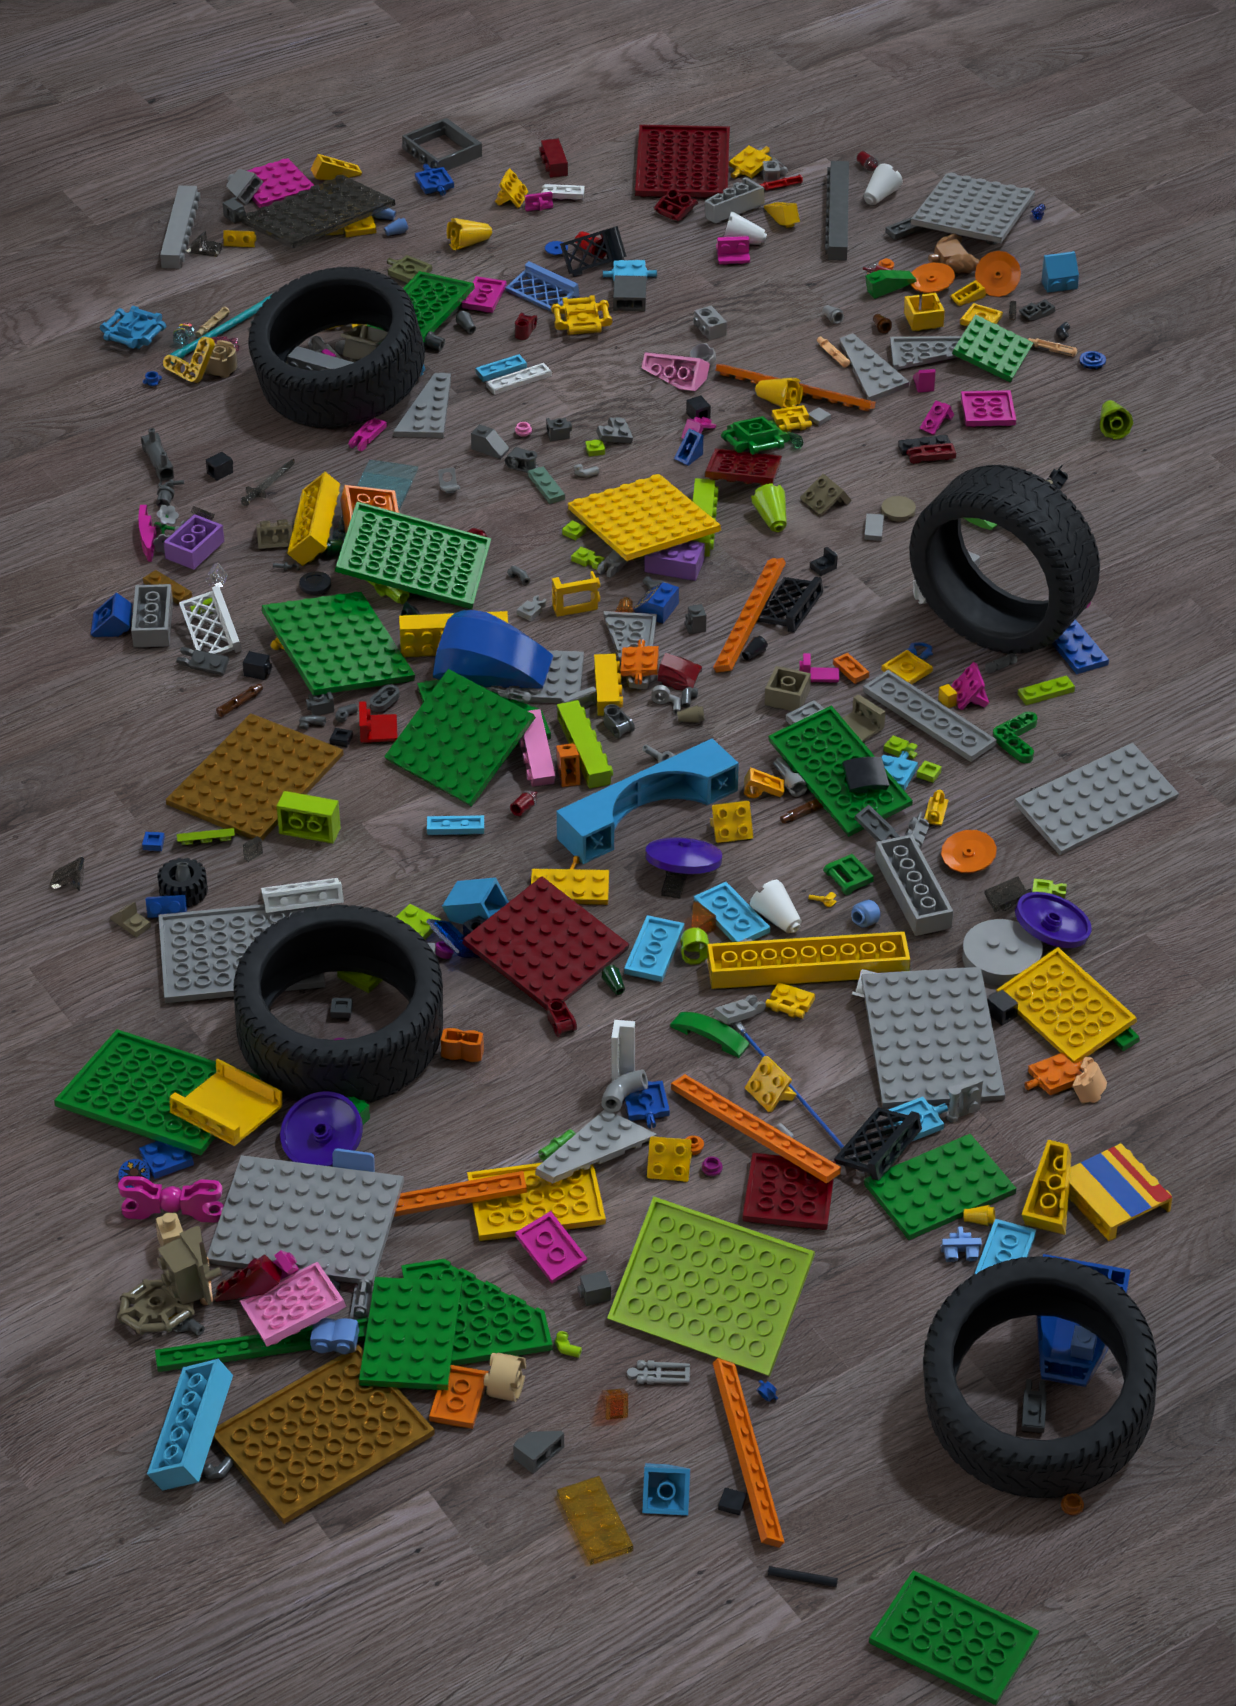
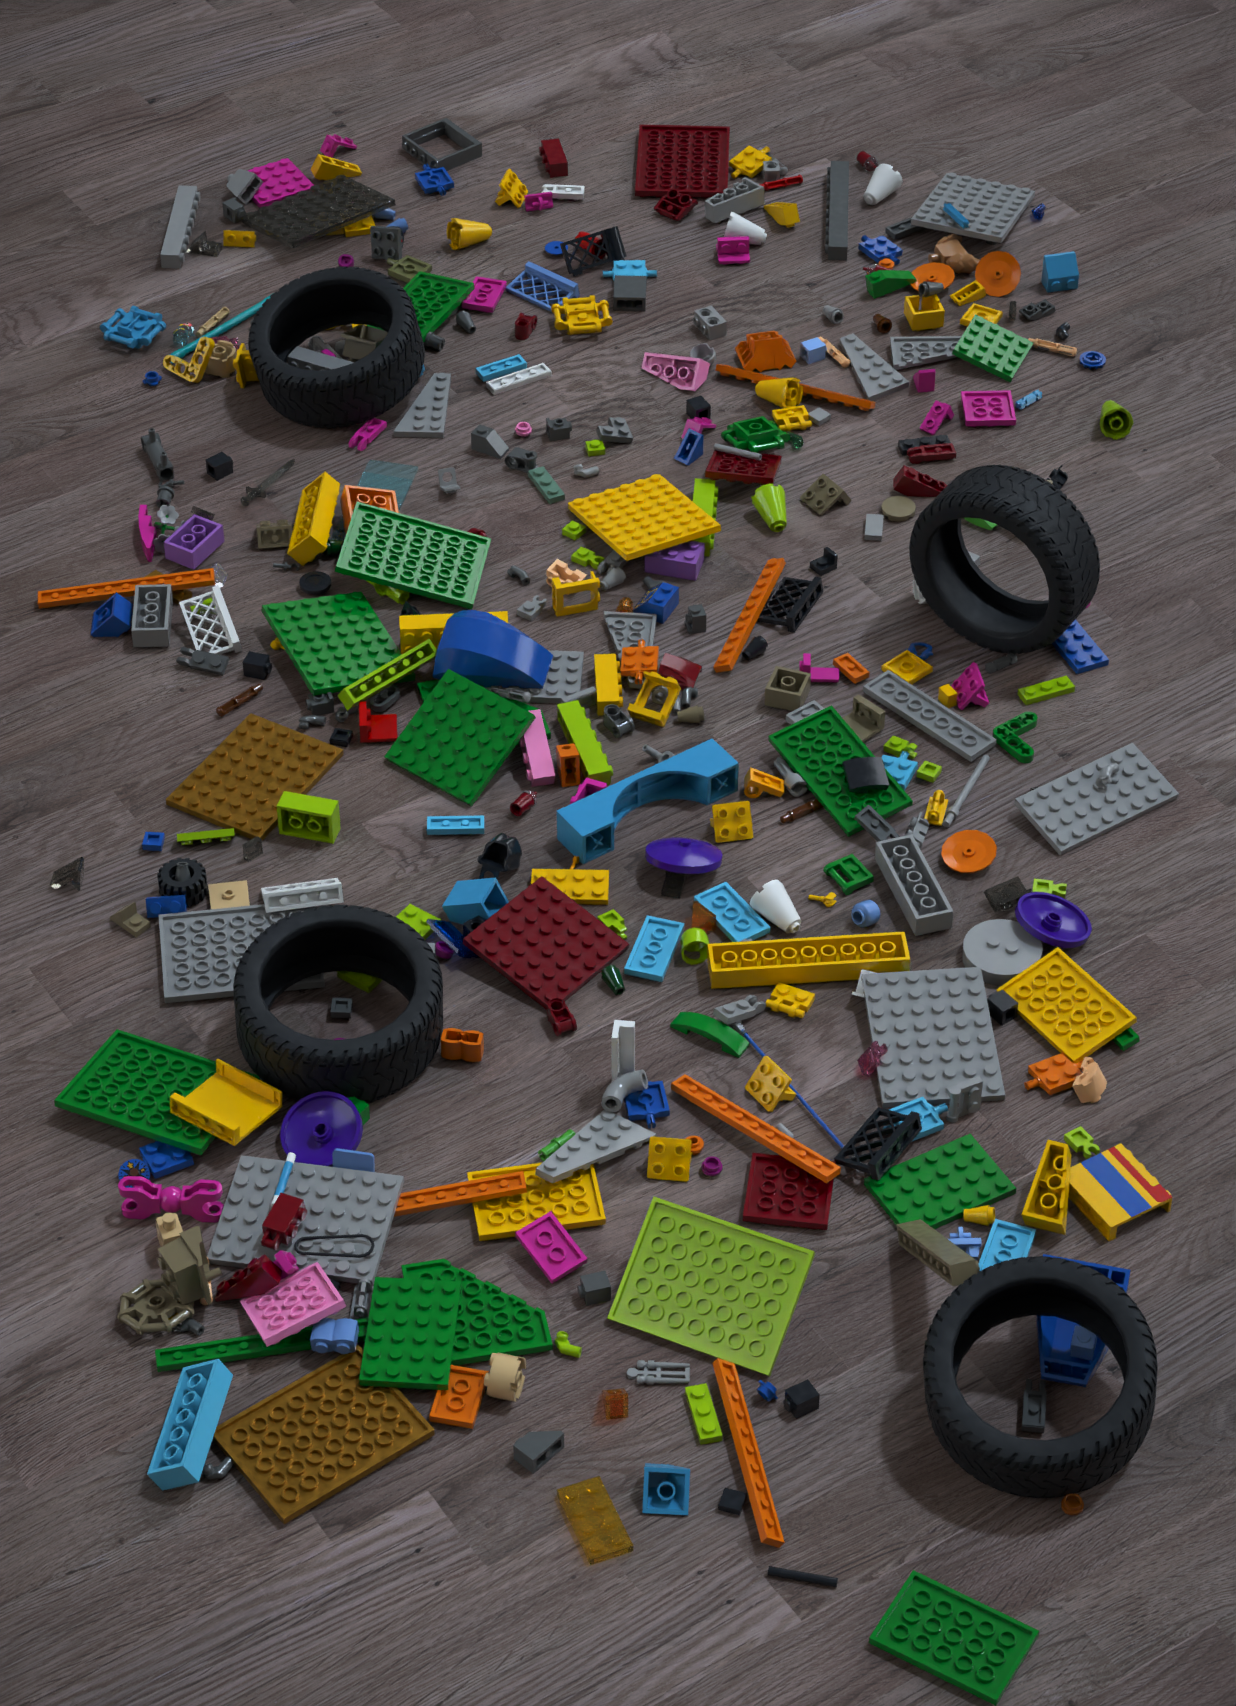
(125, 588): none -> orange plate
(229, 894): none -> tan plate
(244, 366): none -> yellow bracket
(283, 1221): none -> dark red brick
(284, 1176): none -> dark azure bar
(331, 143): none -> dark pink bracket
(333, 1237): none -> black piece
(346, 261): none -> magenta tile
(386, 242): none -> dark grey plate
(388, 674): none -> lime brick
(500, 854): none -> black piece
(561, 570): none -> light nougat cylinder
(587, 788): none -> dark pink bracket
(613, 578): none -> light grey cone
(614, 922): none -> lime plate
(653, 680): none -> yellow panel
(703, 1414): none -> lime plate
(744, 453): none -> light grey piece
(765, 351): none -> orange slope
(801, 1399): none -> black brick
(812, 350): none -> light blue brick
(870, 1058): none -> clear pink plate
(880, 248): none -> blue plate
(916, 484): none -> dark red slope
(930, 288): none -> dark grey cone
(936, 1252): none -> dark tan brick
(953, 811): none -> light grey bar
(956, 215): none -> dark azure axle
(1028, 399): none -> dark azure axle
(1080, 1140): none -> lime plate
(1106, 772): none -> light grey arm

